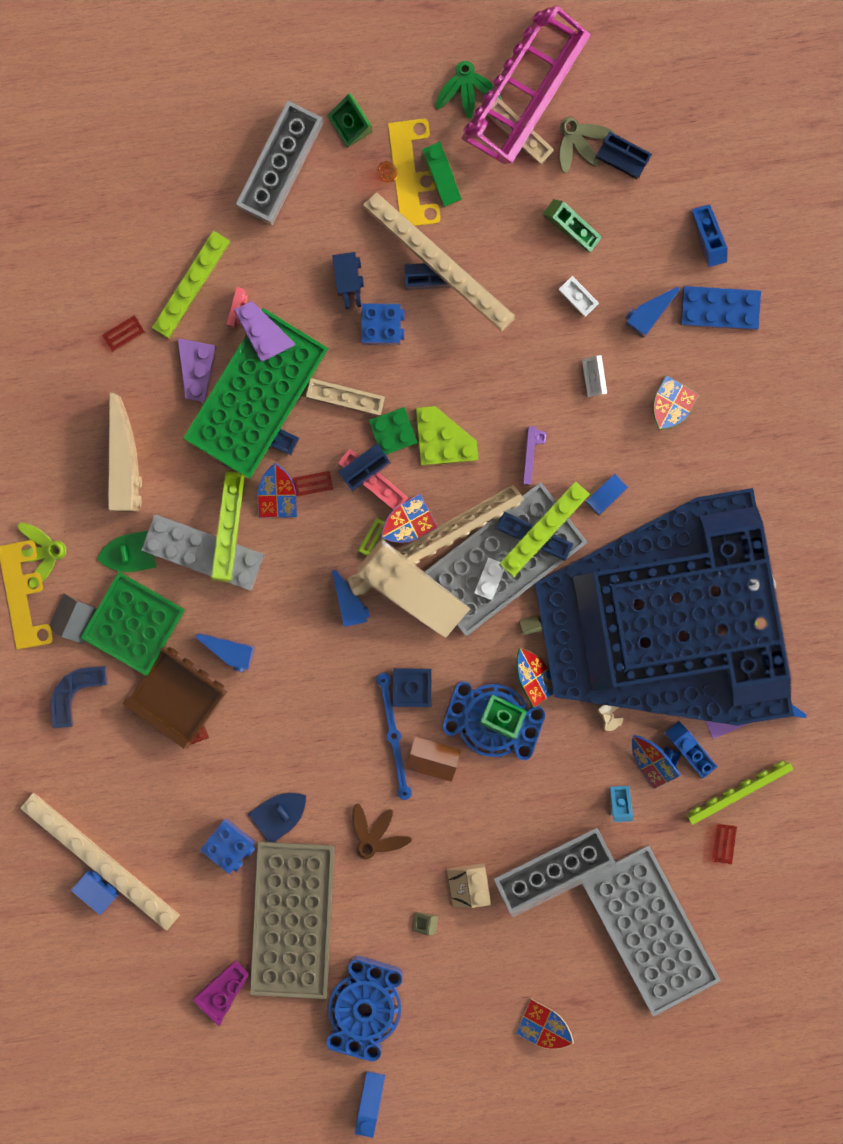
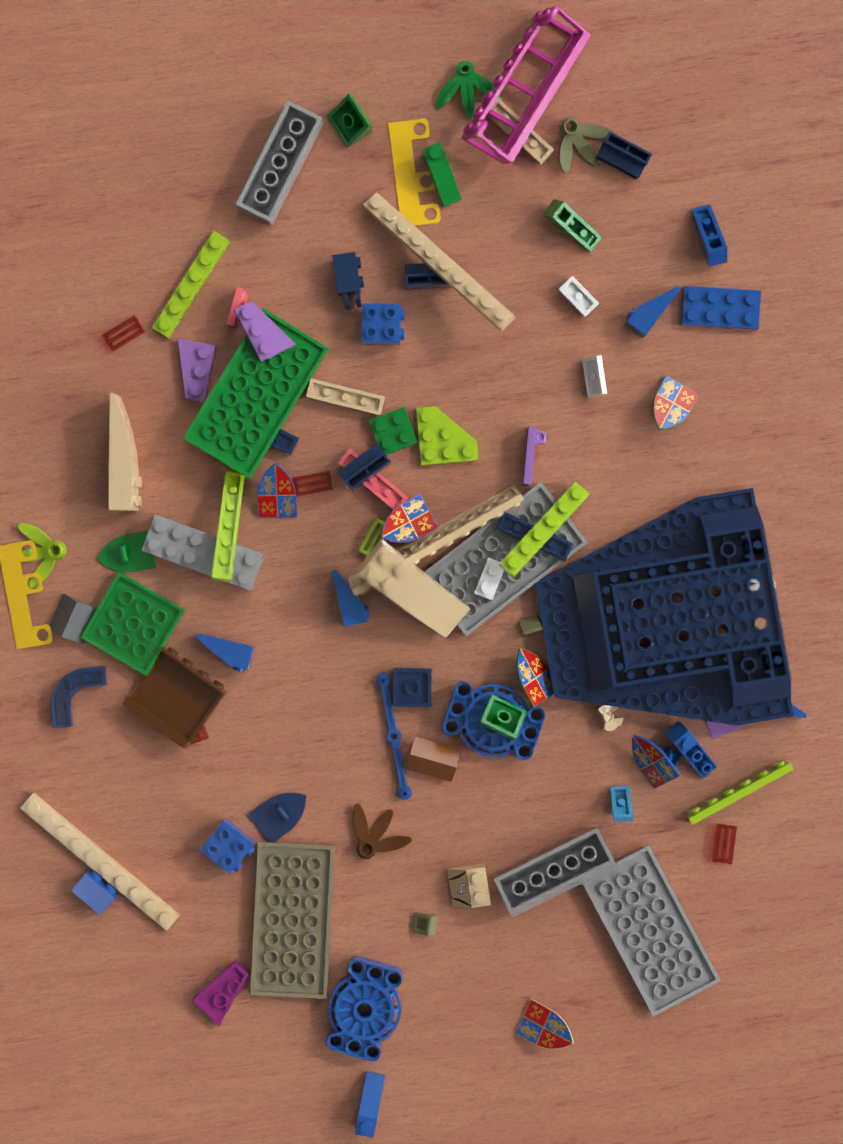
(388, 177): clear orange bush -> none
(606, 494): blue slope -> none

